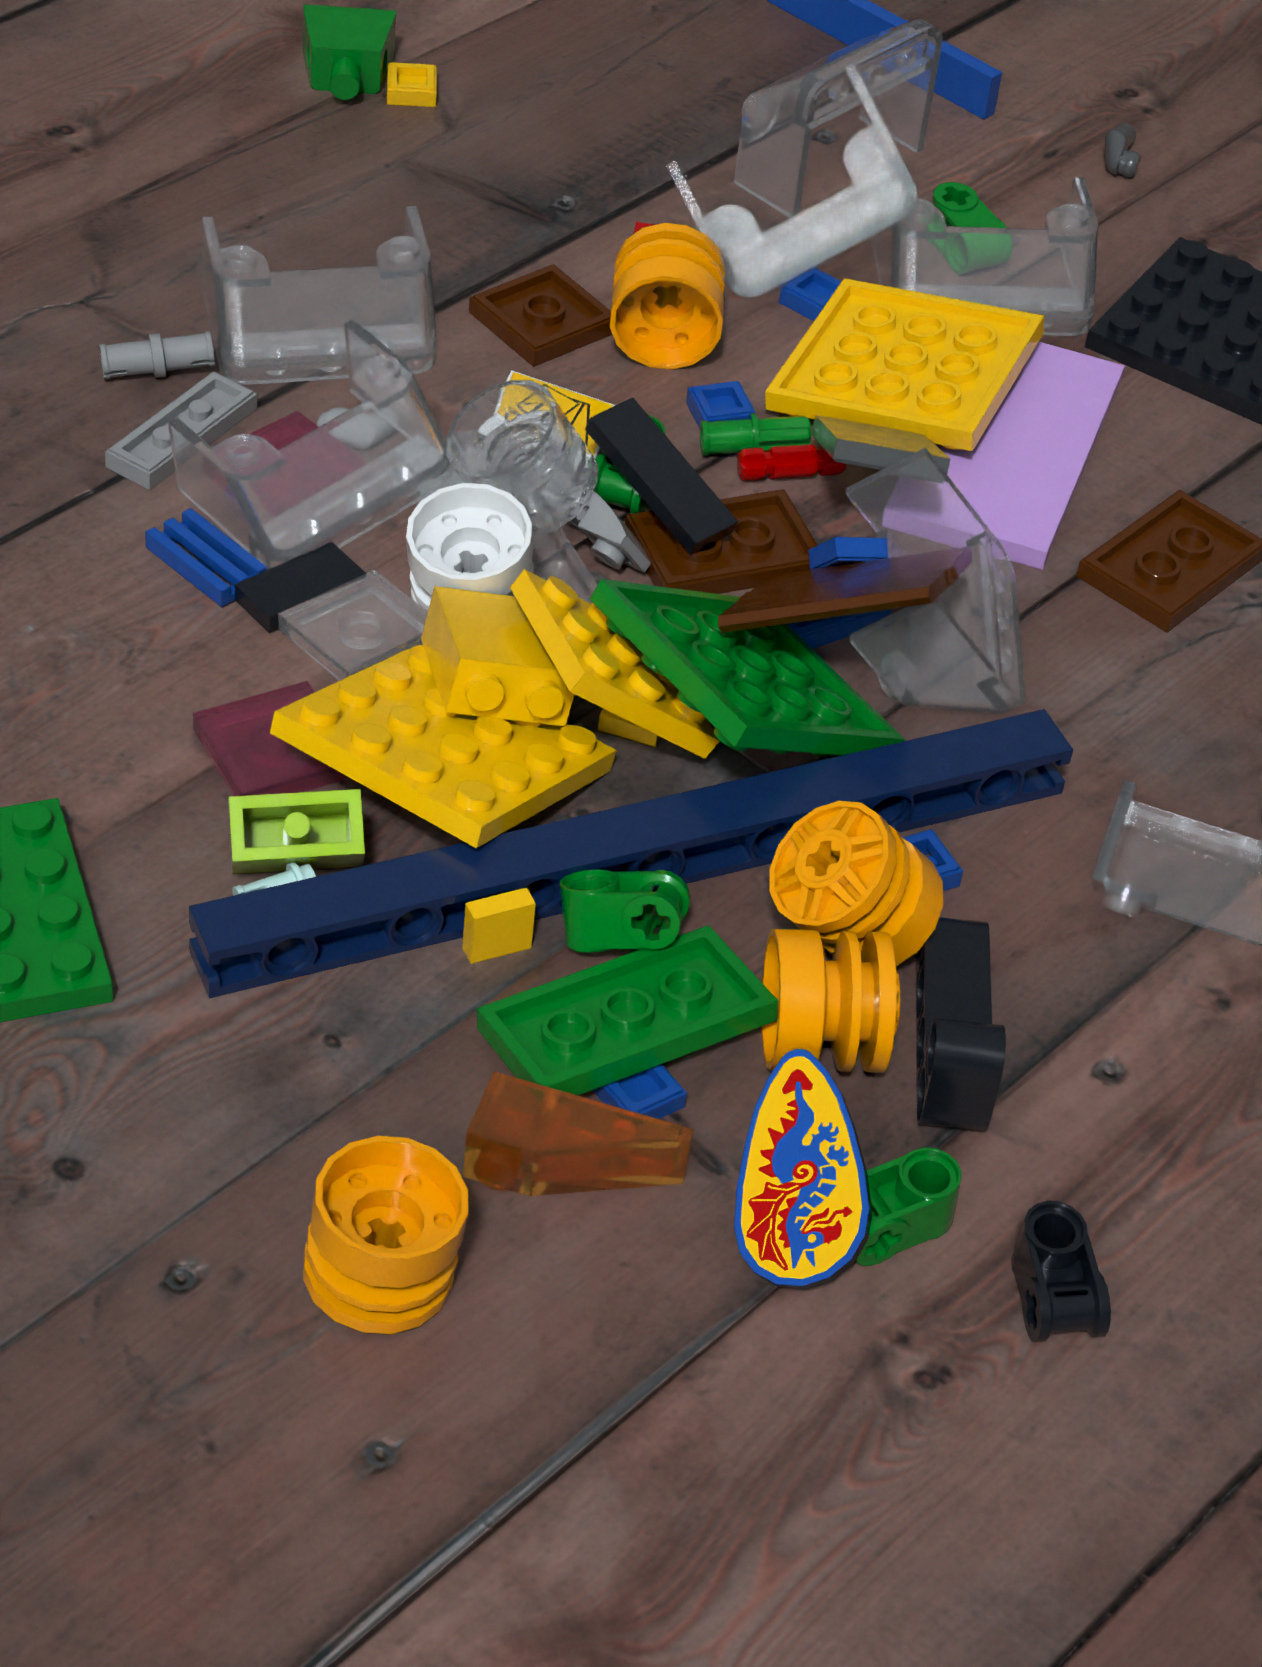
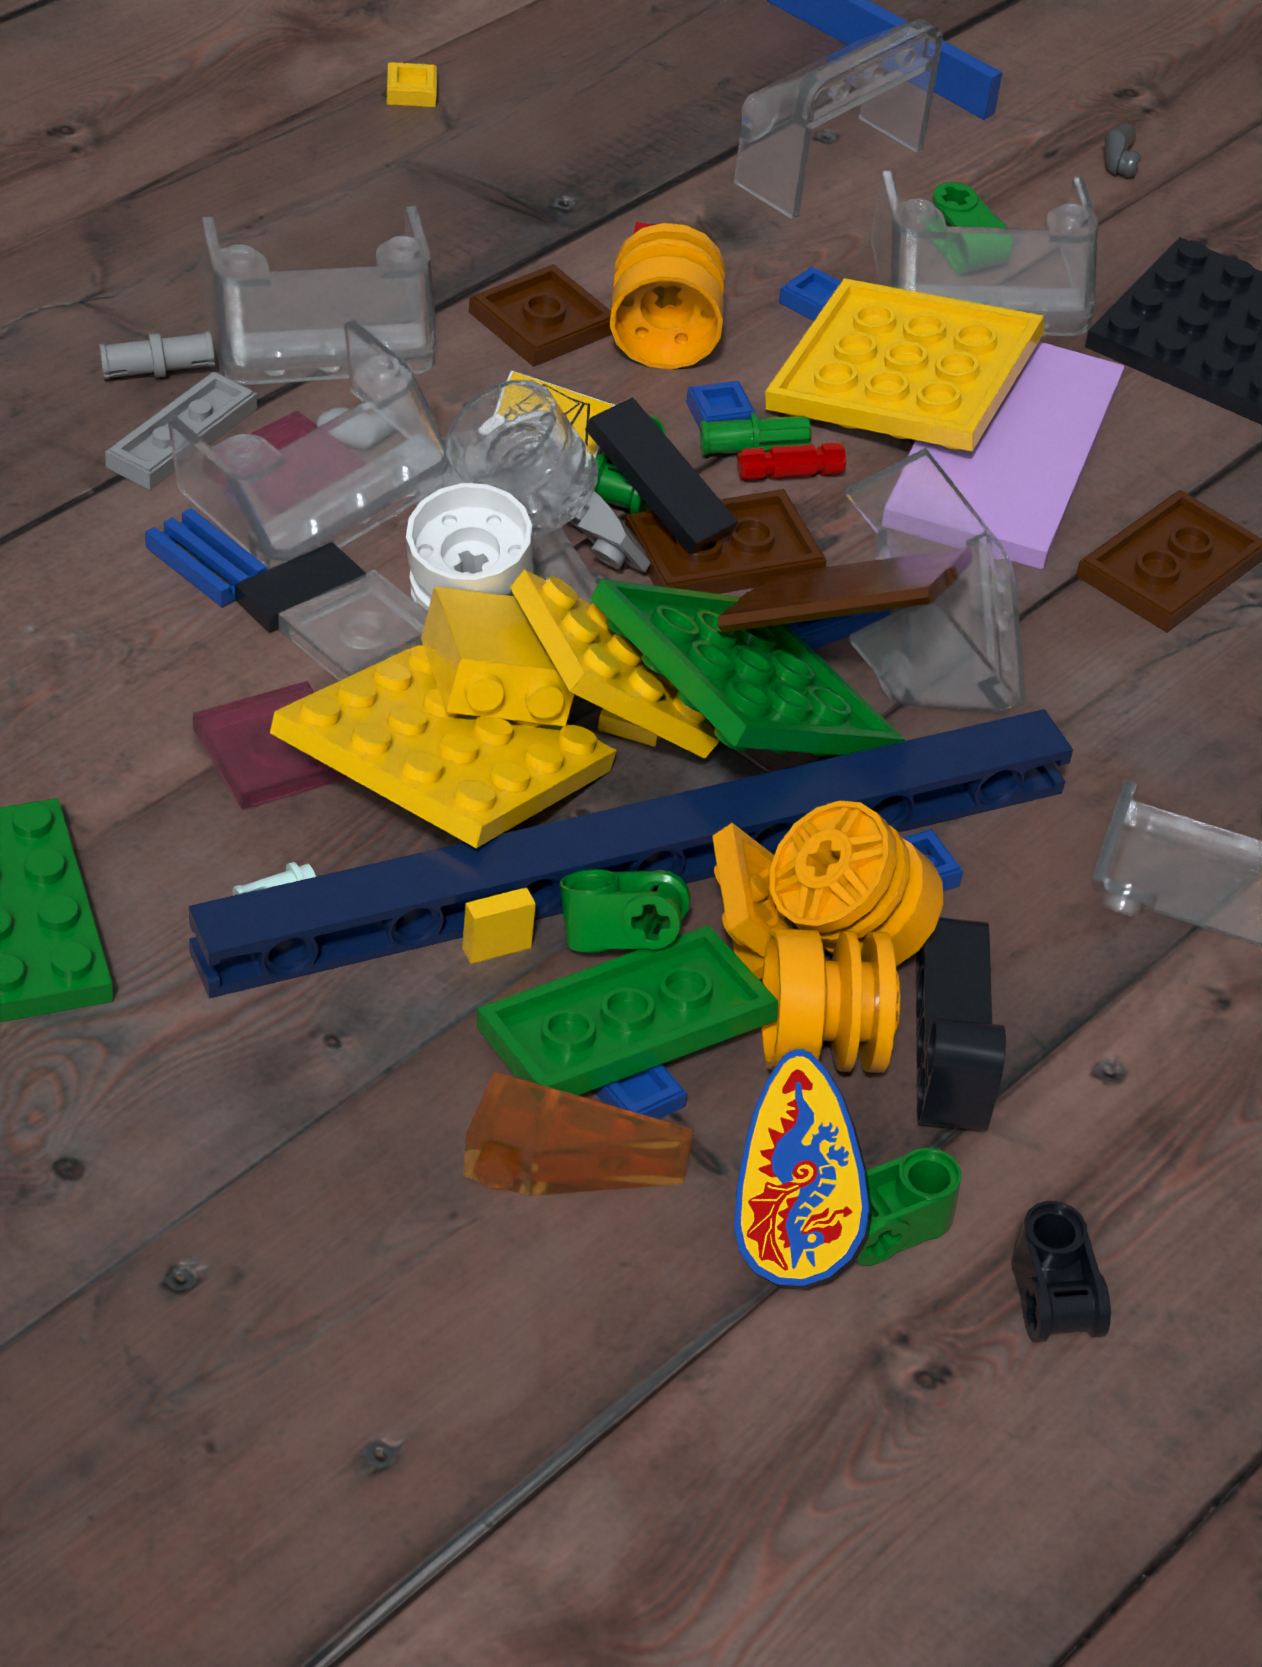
(296, 828): lime brick -> none
(347, 48): green torso -> none
(384, 1234): light orange wheel -> none
(748, 905): none -> light orange bracket
(847, 551): blue tile -> none
(871, 444): tile -> none
(876, 201): clear windscreen -> none

